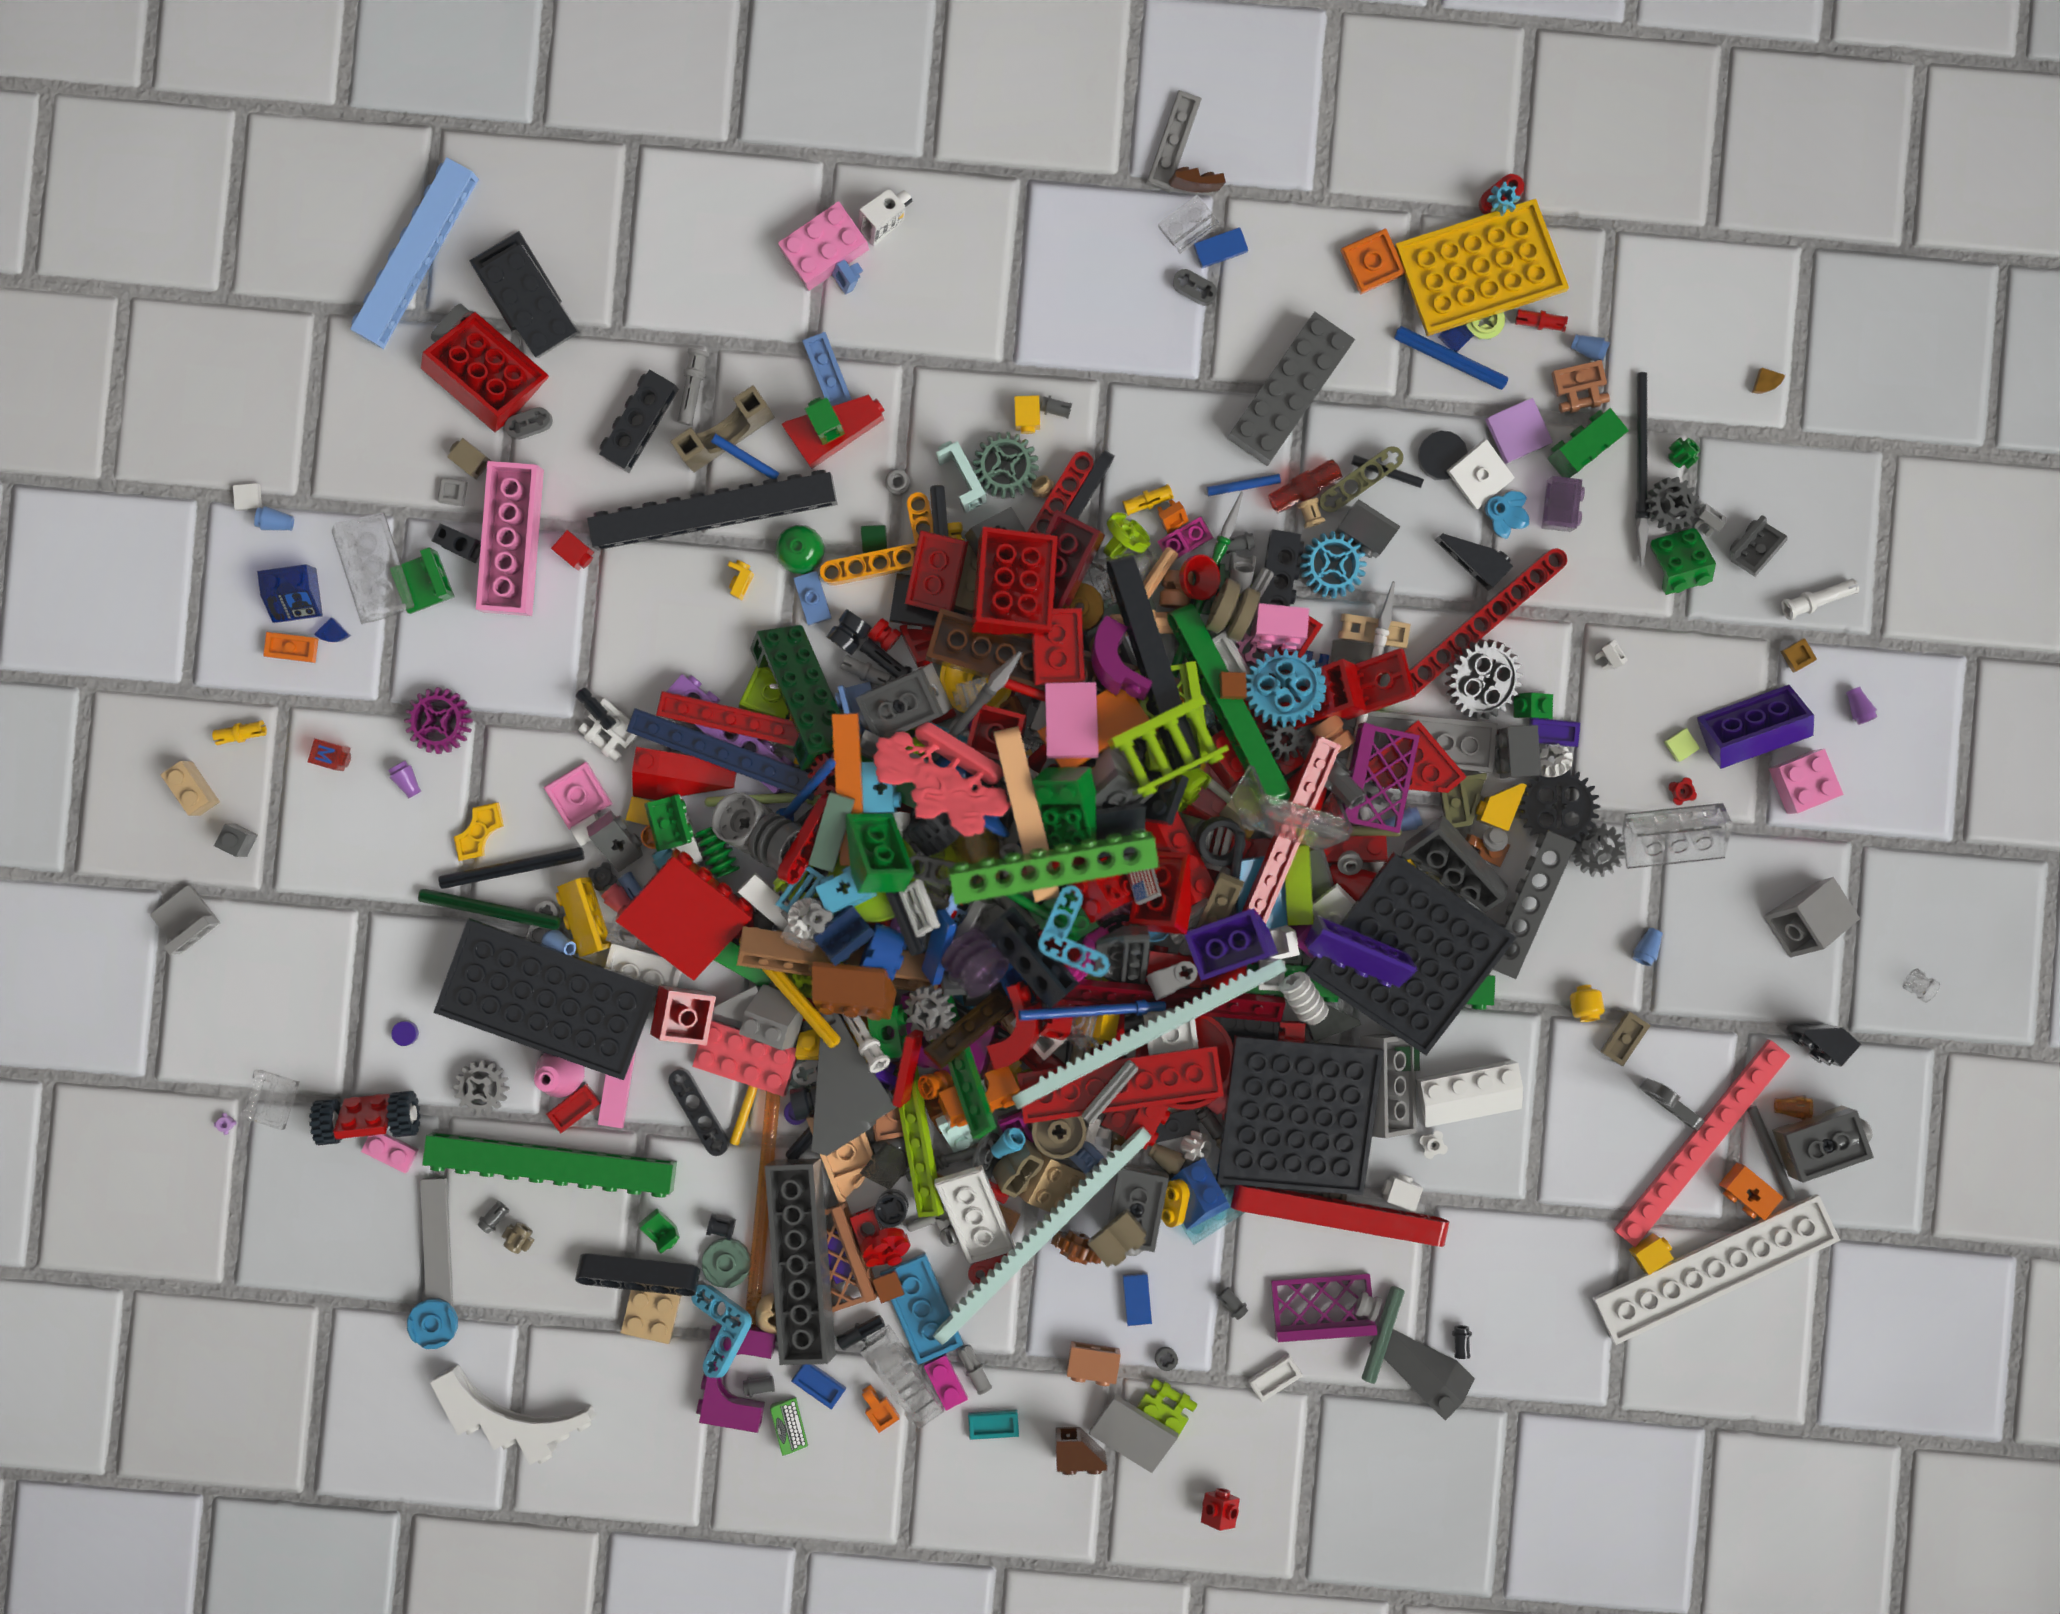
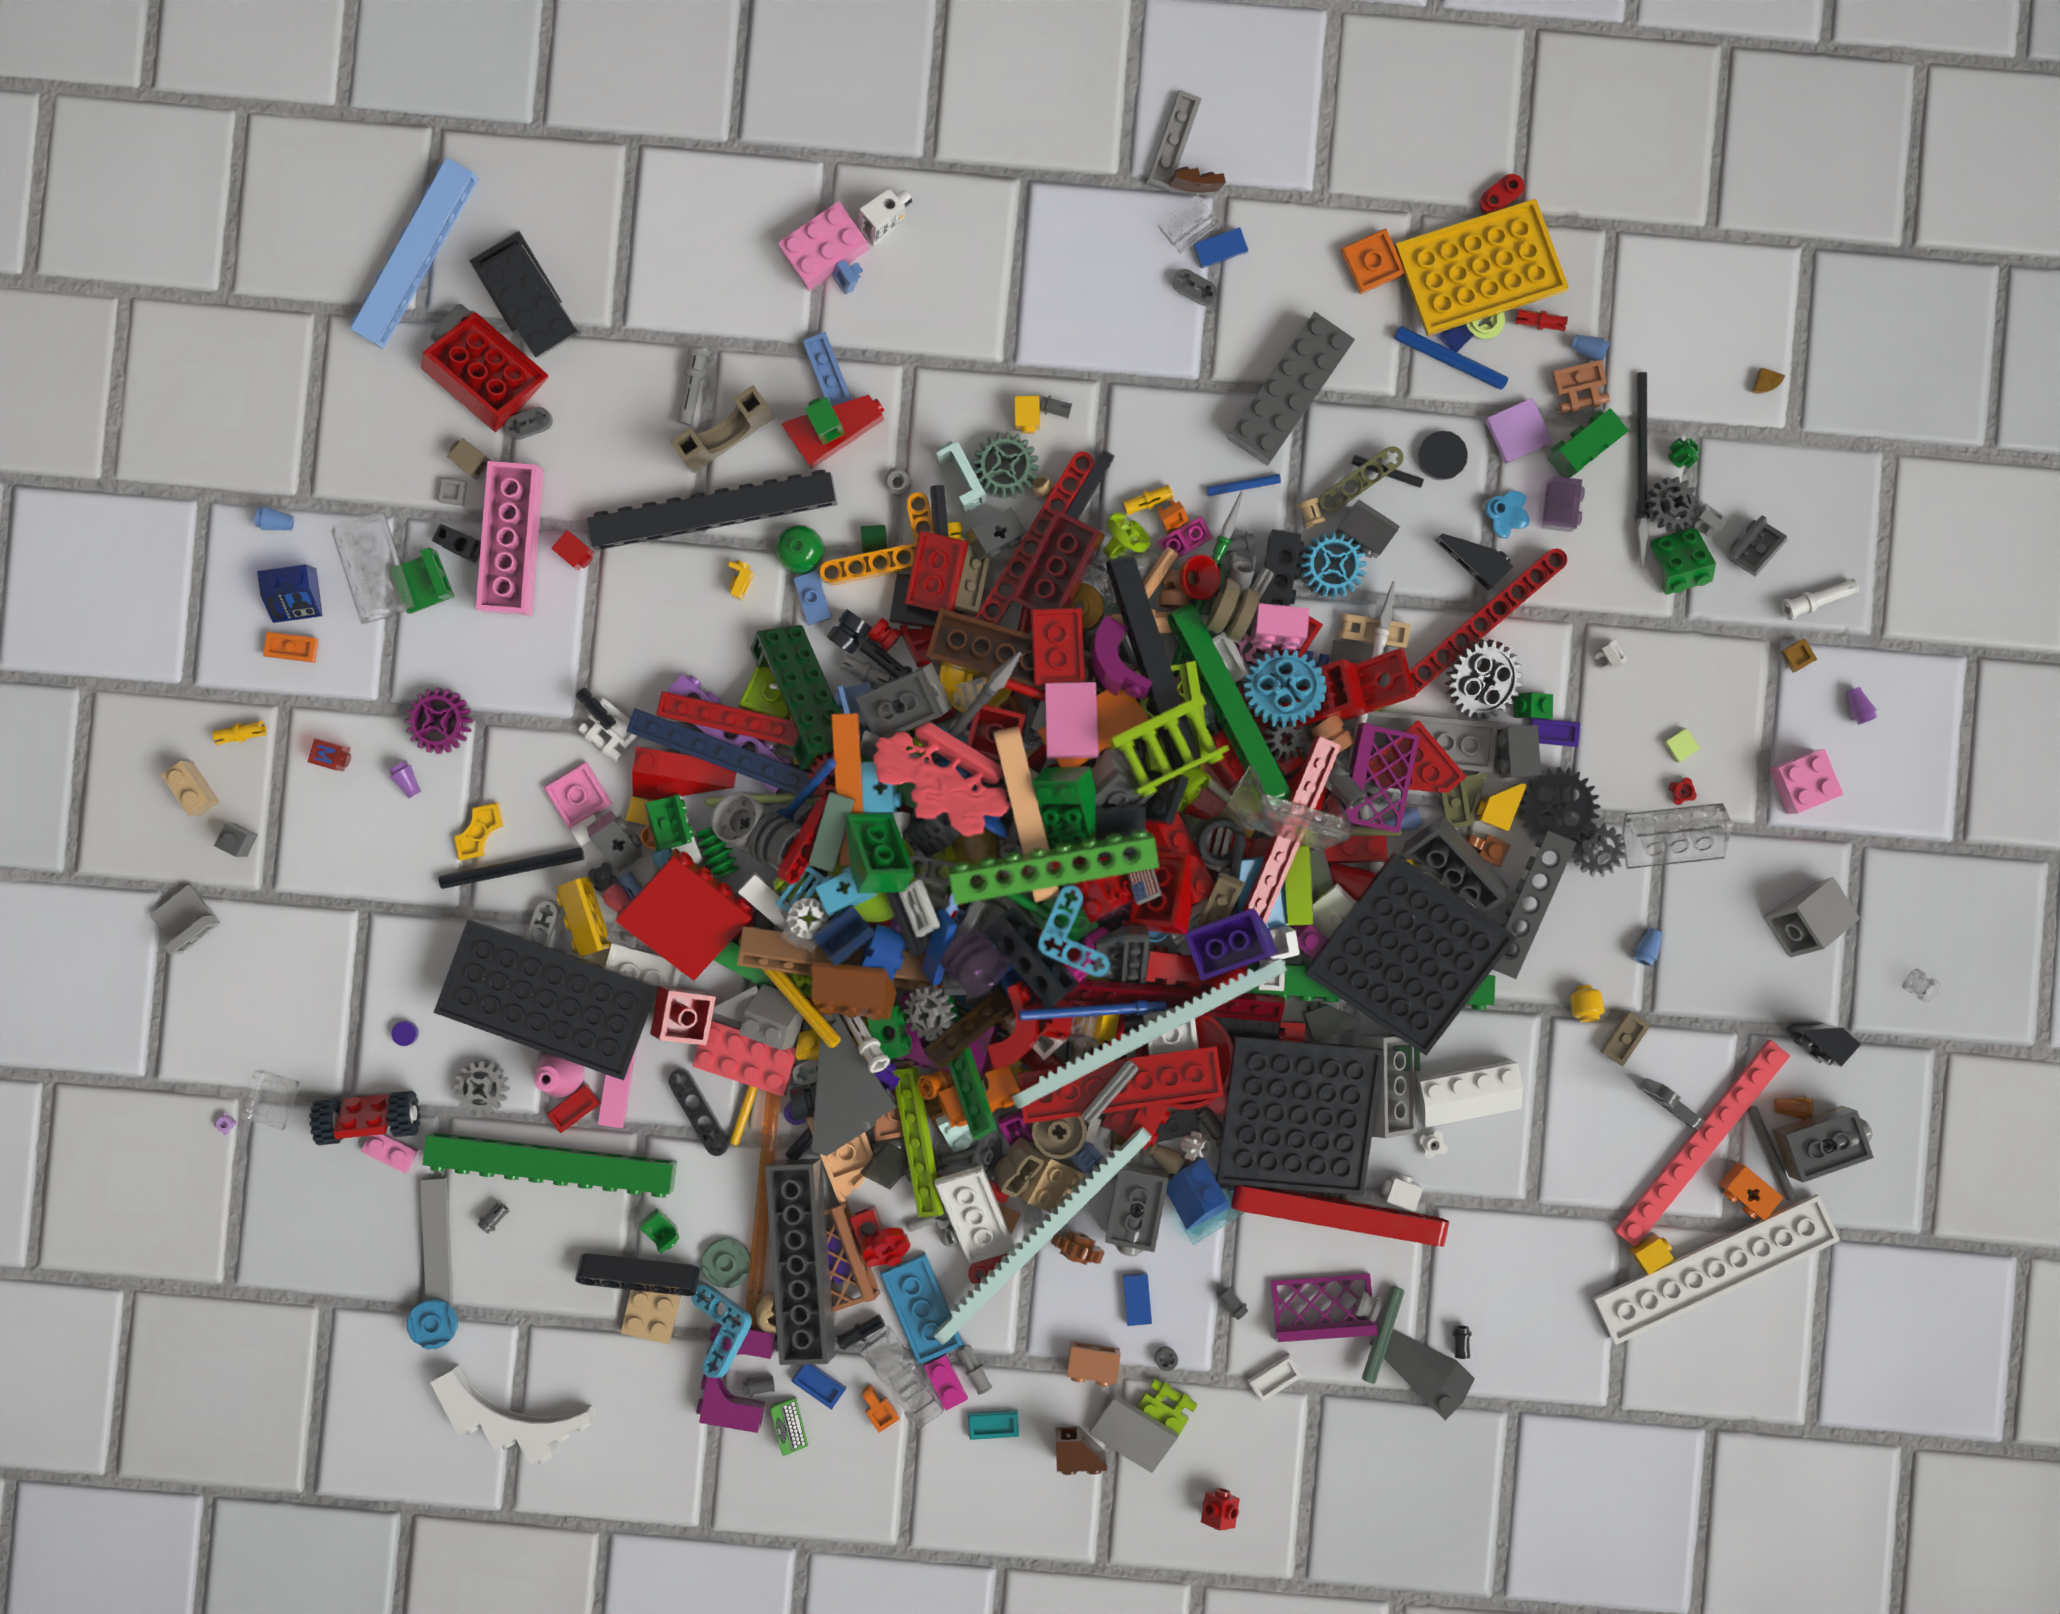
(247, 497): white tile -> none
(332, 632): clear blue tile -> none
(489, 909): dark green axle -> none
(518, 1238): dark tan gear -> none
(558, 941): light blue cone -> none
(639, 435): black brick -> none
(721, 1227): black bush -> none
(744, 457): blue bar -> none
(818, 925): light grey plate -> none
(888, 1286): dark orange tile -> none
(891, 1208): black wheel -> none
(907, 1068): red tile -> none
(1009, 1142): medium azure cone -> none
(1014, 582): red slope -> none
(1118, 1238): dark tan brick -> none
(1168, 980): light grey piece -> none
(1175, 1203): yellow plate -> none
(1232, 685): dark orange tile -> none
(1304, 998): white piece -> none
(1305, 486): clear red piece -> none
(1350, 857): light grey plate -> none
(1359, 952): dark purple slope -> none
(1480, 474): white plate -> none
(1495, 839): light grey plate -> none
(1504, 191): medium azure gear -> none
(1563, 761): white gear -> none
(1756, 726): dark purple slope -> none

